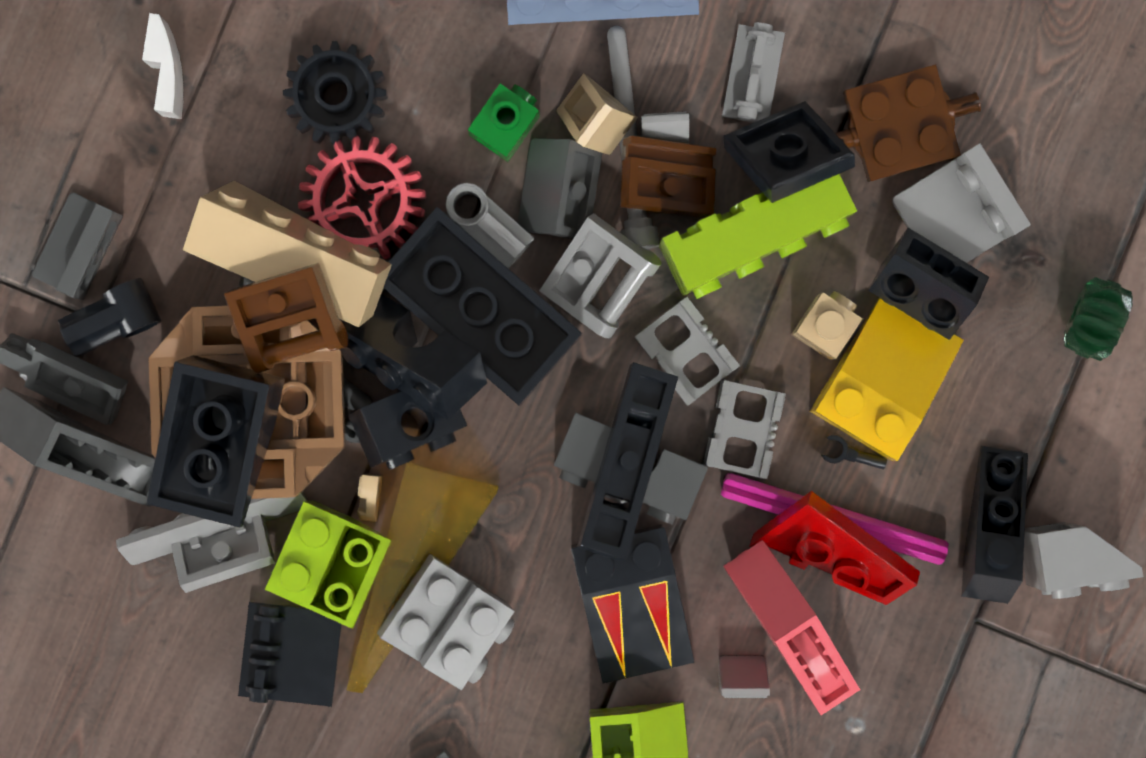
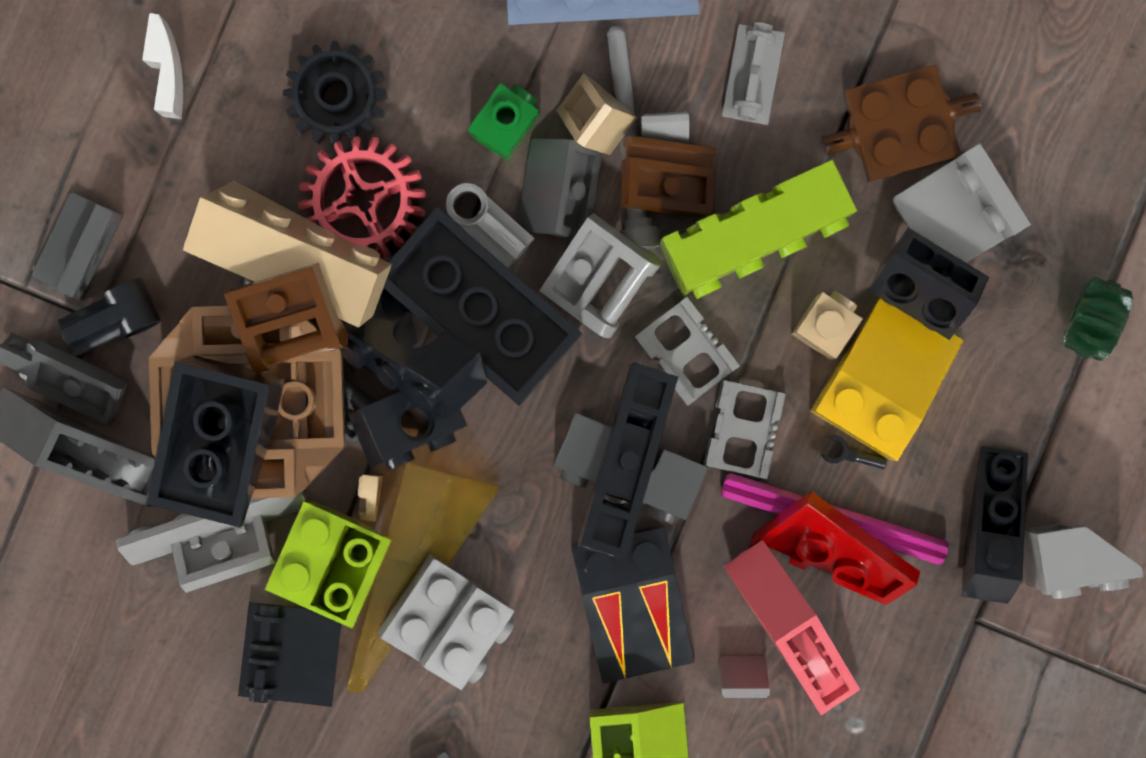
(789, 151): black tile -> none

